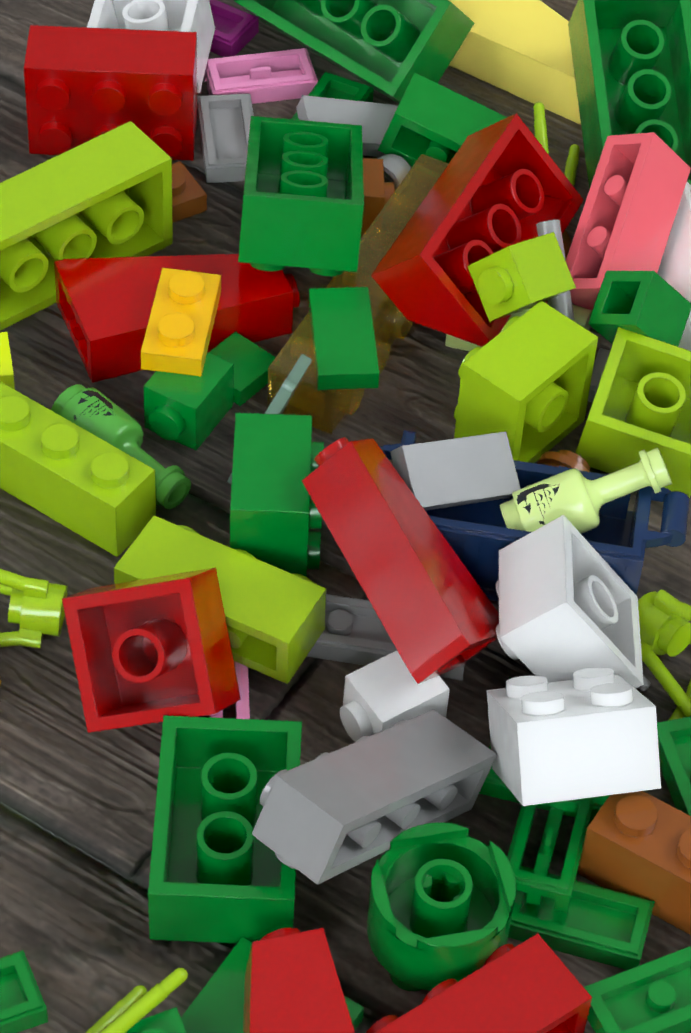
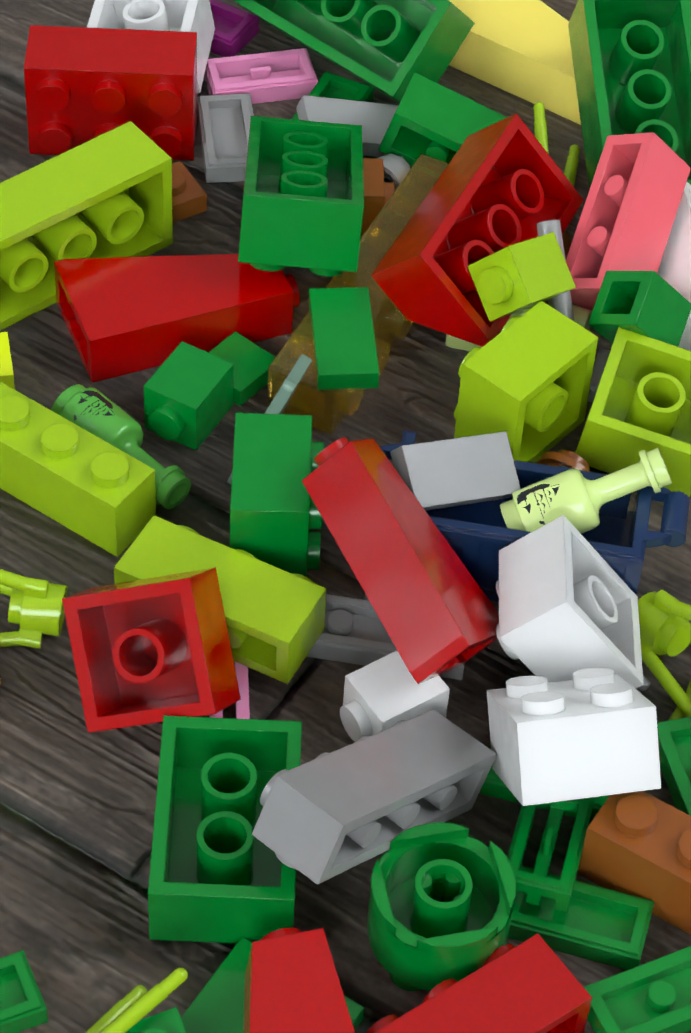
(181, 322): yellow plate -> none

